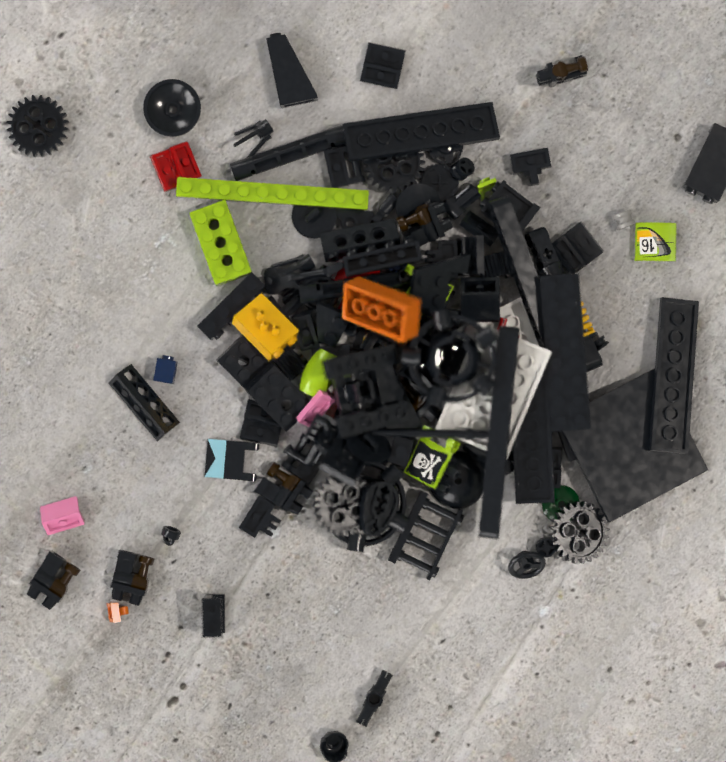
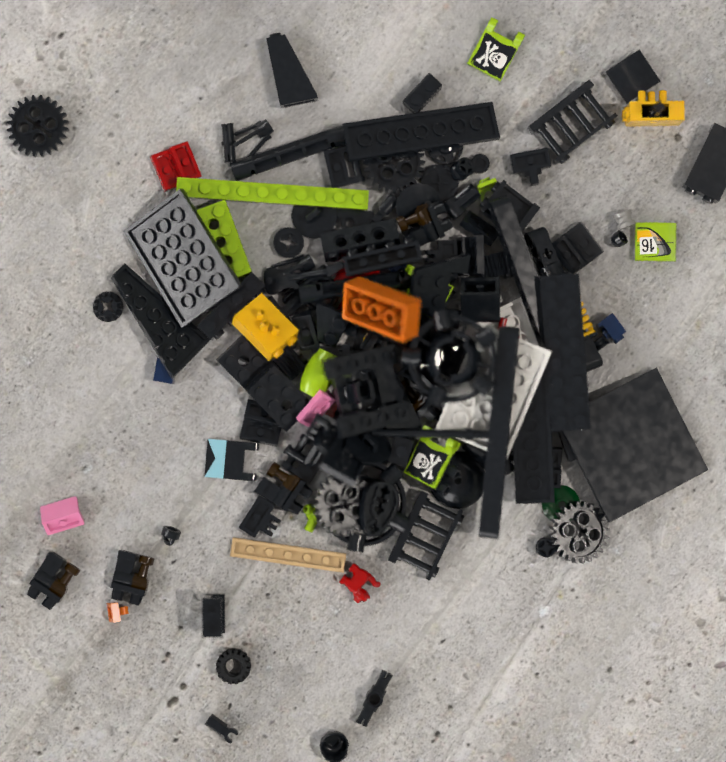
(117, 306): none -> black gear
(140, 404): black fence -> none
(171, 94): black dish -> none
(171, 343): none -> black wing
(182, 258): none -> plate
(220, 727): none -> black bar
(227, 143): none -> black pin
(229, 677): none -> black tyre
(284, 234): none -> black gear
(288, 554): none -> tan tile
(311, 523): none -> lime arm
(355, 583): none -> red animal
(382, 65): black slope -> none
(422, 94): none -> black brick
(480, 163): none -> black tile
(494, 52): none -> flag
(526, 562): black piece -> none
(562, 72): hips -> none
(570, 104): none -> black fence
(611, 328): none -> dark blue brick
(619, 239): none -> black hinge
(632, 75): none -> black slope
(653, 112): none -> yellow piece
(674, 375): black plate -> none

